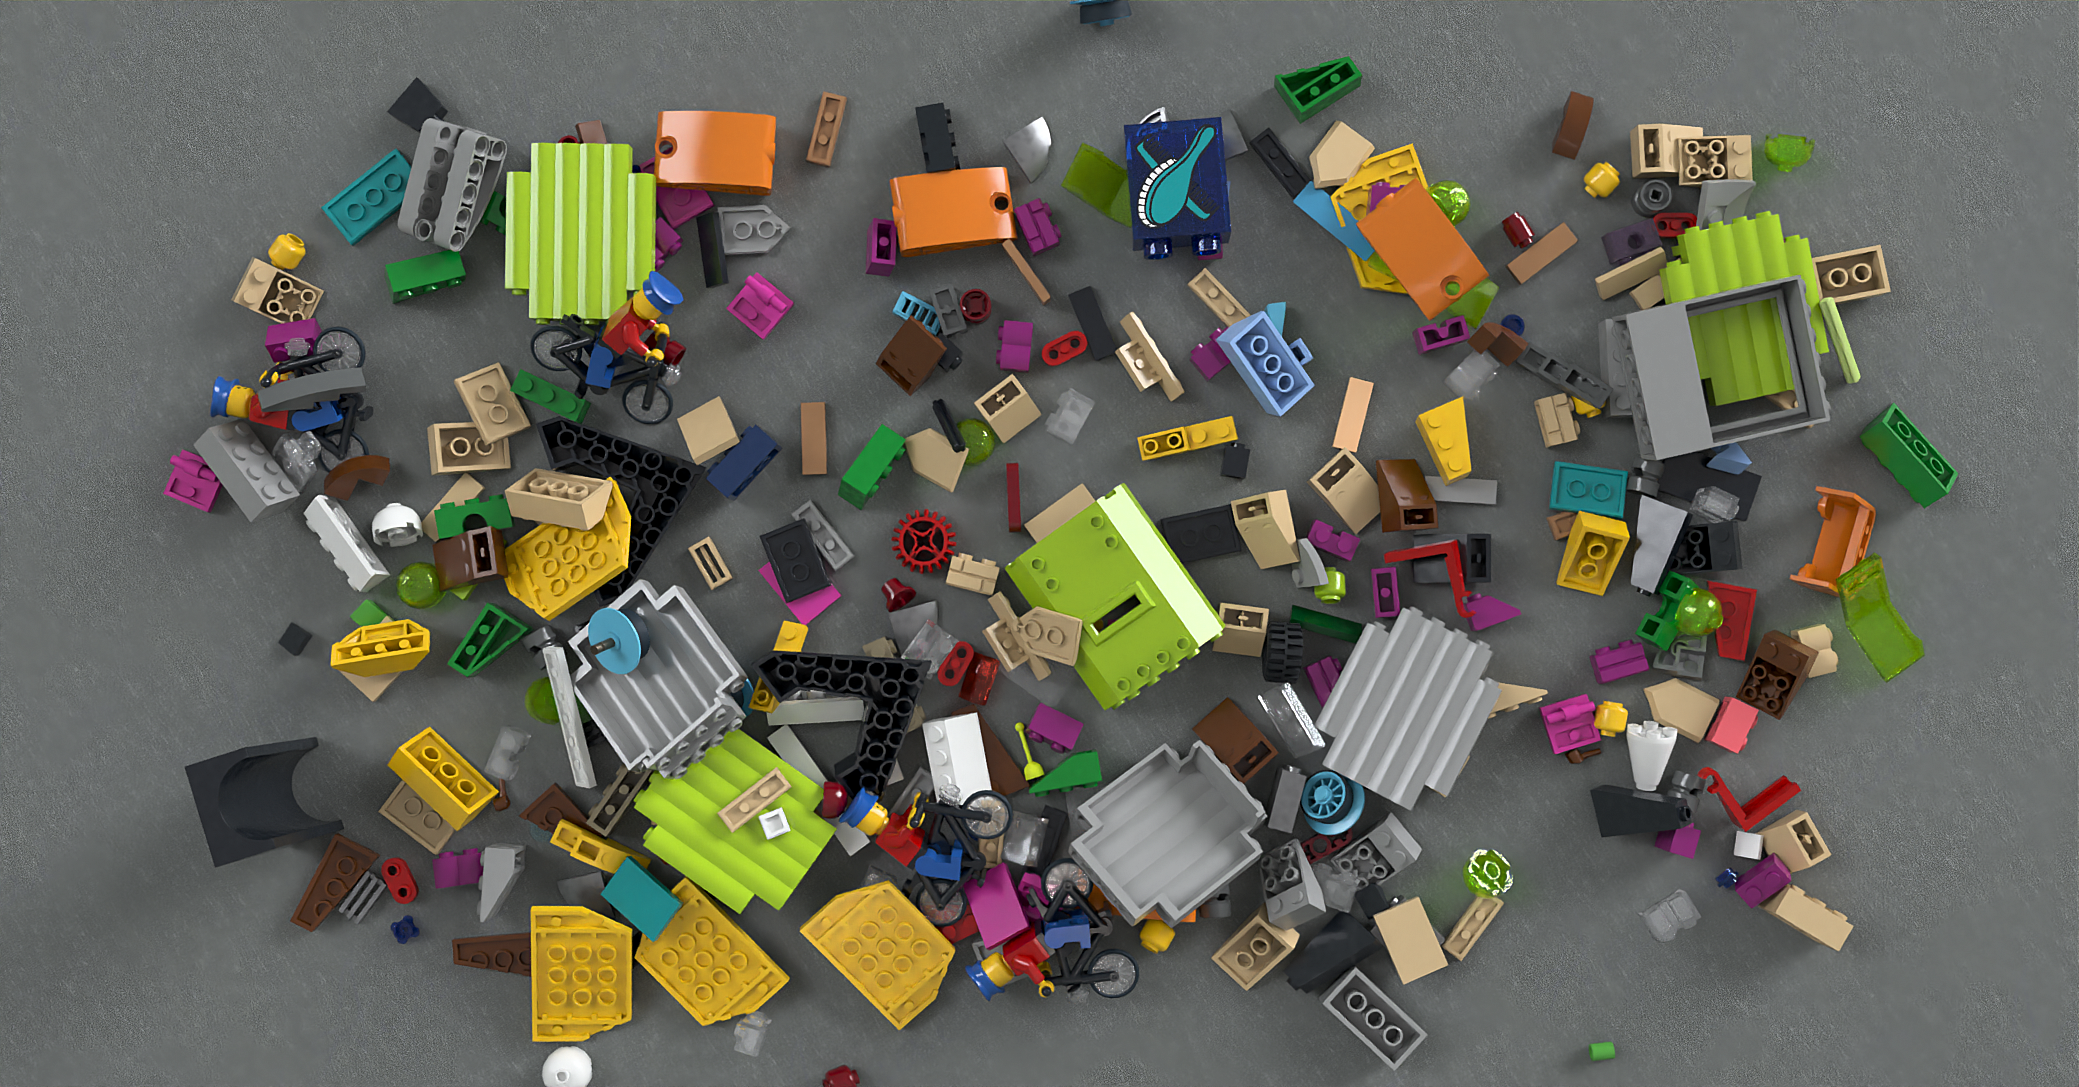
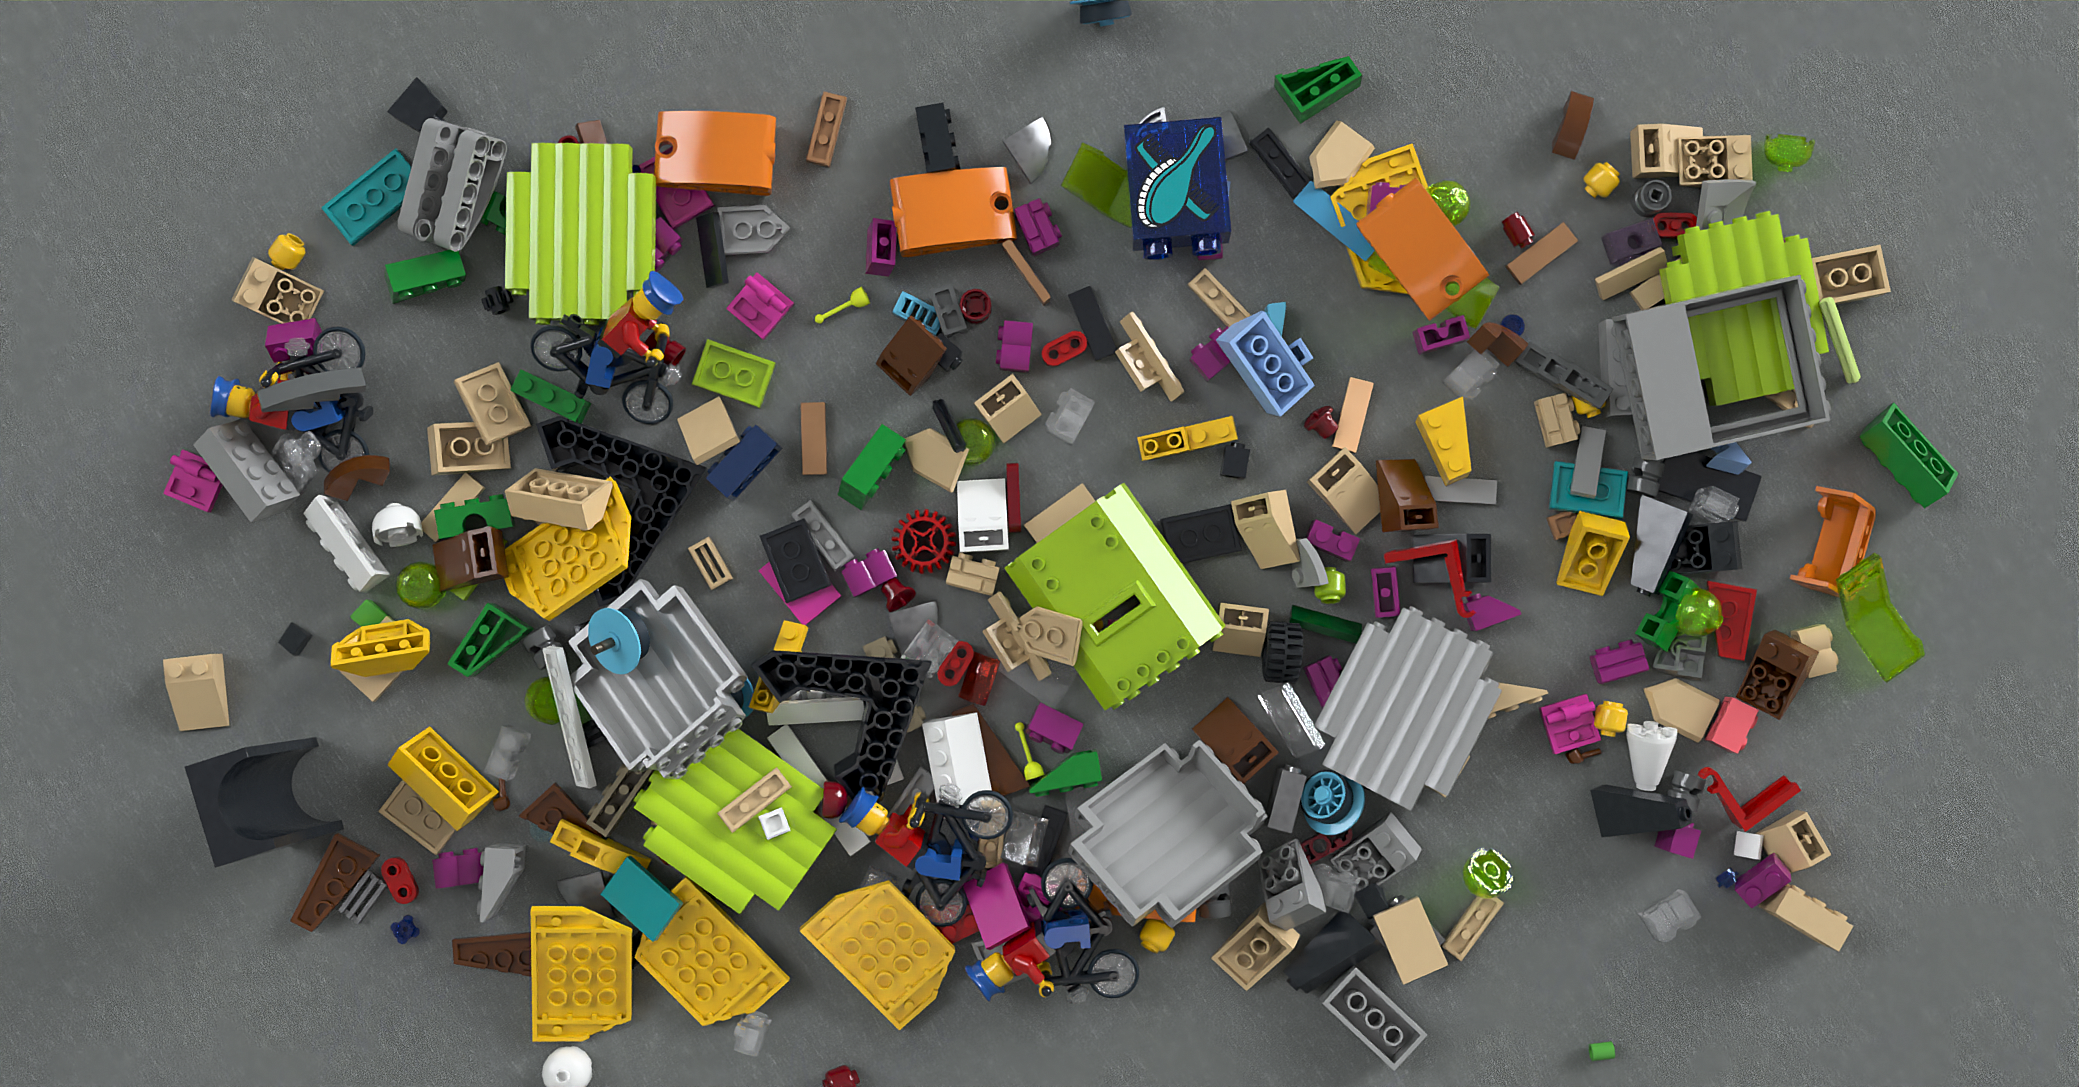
(197, 691): none -> tan slope
(497, 300): none -> black gear
(733, 373): none -> lime tile
(858, 299): none -> neon yellow hinge
(868, 573): none -> magenta brick
(982, 515): none -> white slope
(1321, 422): none -> dark red piece
(1588, 462): none -> light grey tile

